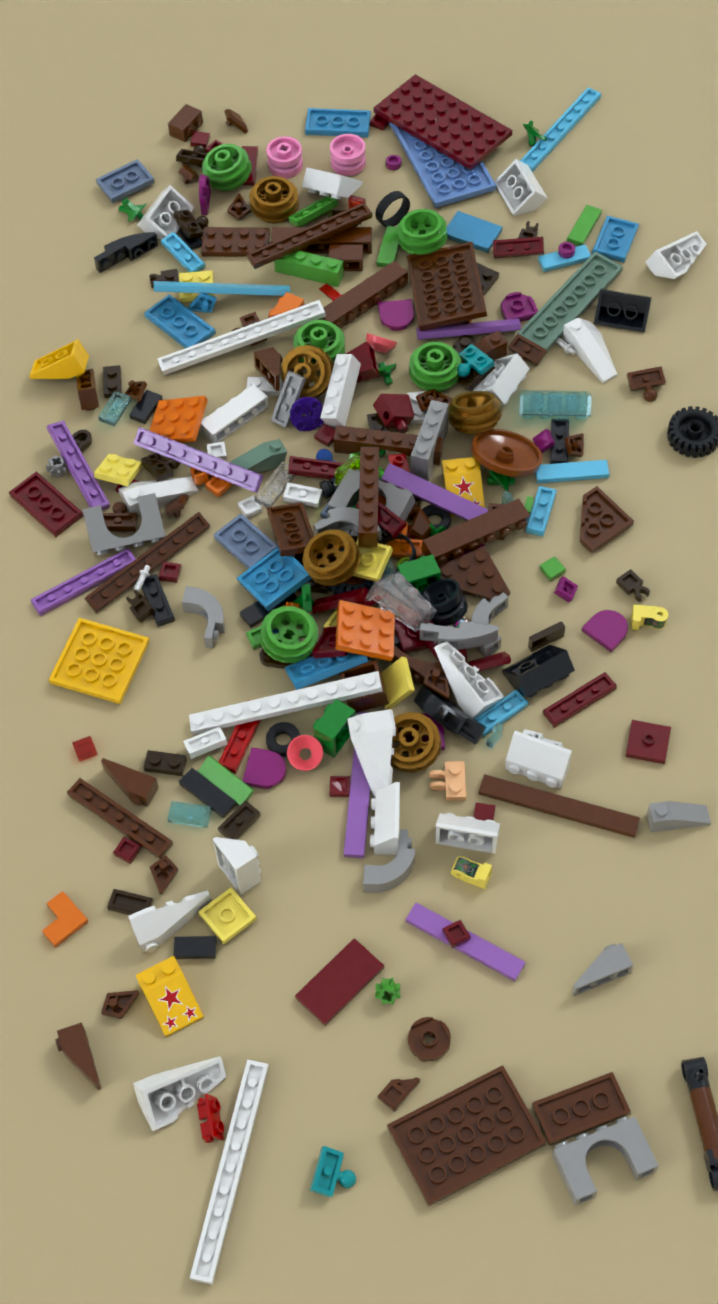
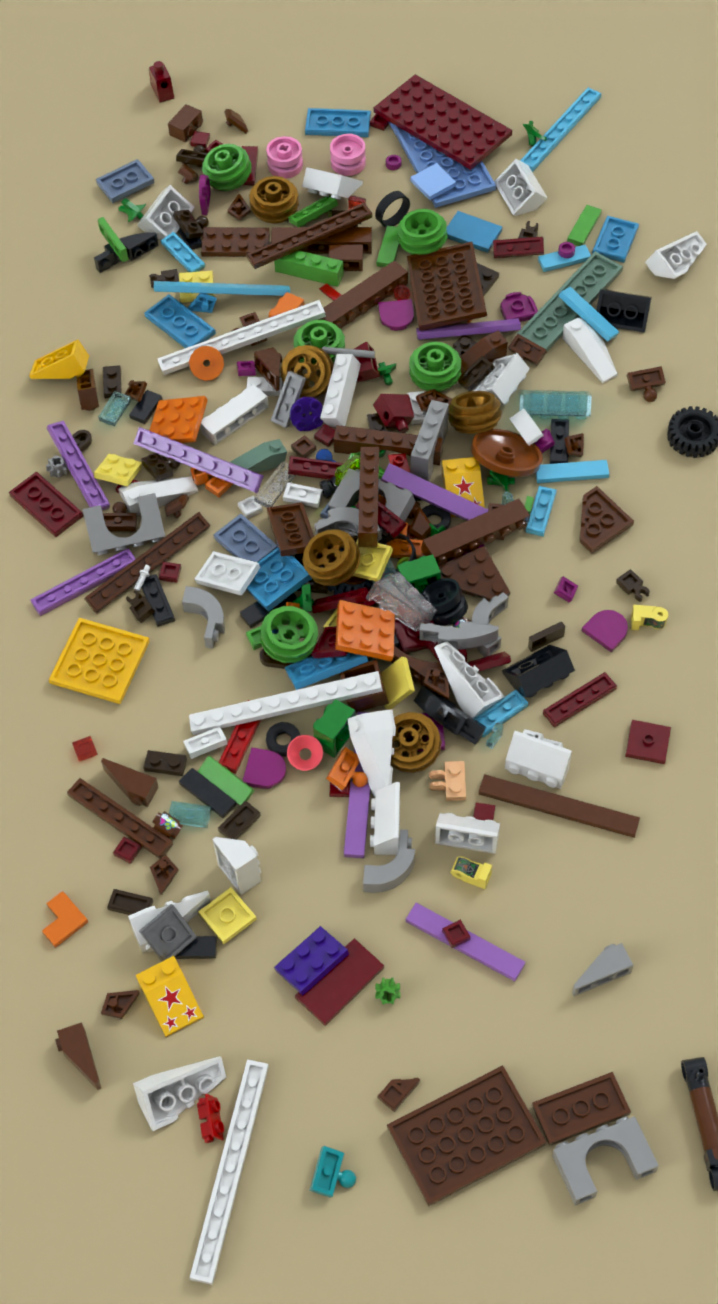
(112, 239): none -> bright green tile
(159, 74): none -> dark red torso
(167, 825): none -> reddish brown brick
(168, 933): none -> flat silver tile
(198, 368): none -> orange plate
(217, 450): white plate -> none
(227, 573): none -> white plate
(246, 368): none -> magenta tile
(303, 447): none -> reddish brown plate
(311, 960): none -> dark purple plate
(345, 768): none -> orange plate
(357, 353): none -> light grey bar
(380, 344): coral piece -> none
(401, 292): none -> clear red plate
(427, 1051): reddish brown plate -> none
(433, 181): none -> light blue tile
(474, 359): teal plate -> none
(526, 427): none -> white slope
(552, 568): bright green tile -> none
(568, 347): white piece -> none
(588, 314): none -> medium azure tile
(676, 815): light grey slope -> none

